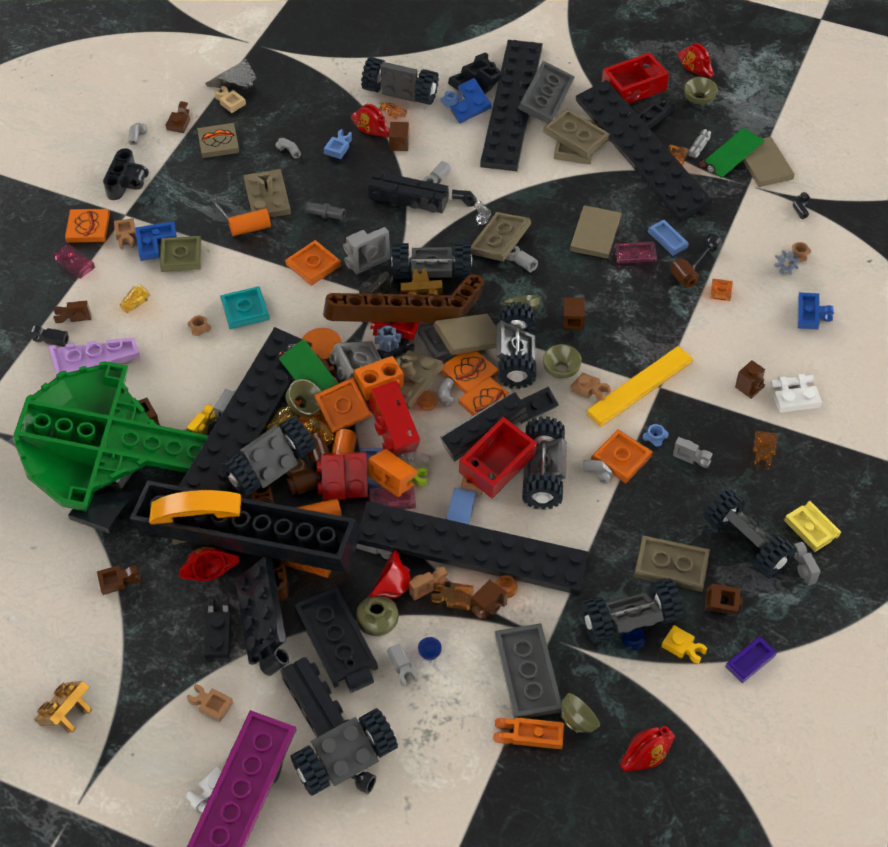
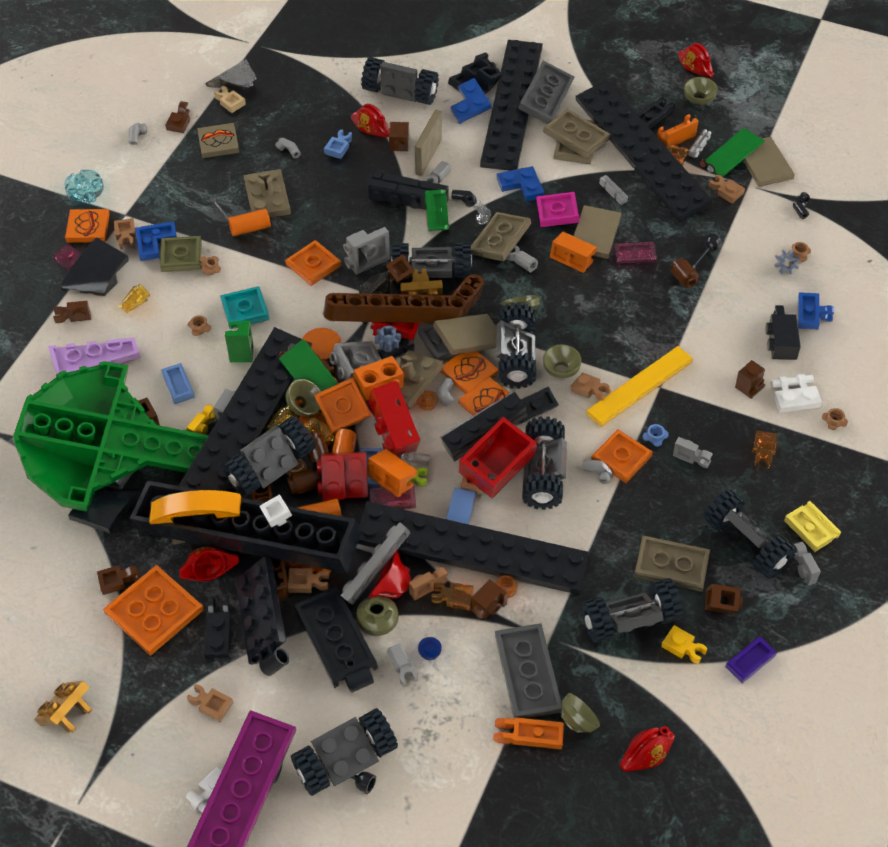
(50, 336): black bar -> none
(88, 194): none -> clear light blue plate
(95, 269): none -> black slope
(123, 174): black piece -> none
(153, 610): none -> orange plate
(177, 383): none -> medium blue tile
(207, 268): none -> medium nougat plate
(240, 342): none -> green hinge
(275, 511): none -> white tile
(302, 580): none -> medium nougat plate
(312, 696): black brick -> none
(325, 210): dark grey pin -> none
(369, 570): none -> light grey plate
(393, 110): clear orange plate -> none
(399, 269): none -> reddish brown brick
(428, 142): none -> dark tan tile
(436, 210): none -> green hinge
(450, 98): medium blue plate -> none
(522, 178): none -> blue plate
(557, 209): none -> dark pink plate
(572, 252): none -> orange hinge
(573, 313): reddish brown brick -> none
(613, 190): none -> light grey axle
(634, 639): clear blue plate -> none
(637, 78): red piece -> none
(668, 237): medium blue tile -> none
(678, 133): none -> orange hinge
(721, 289): clear orange plate -> none
(728, 190): none -> medium nougat plate
(783, 335): none -> black hinge
(835, 418): none -> medium nougat plate

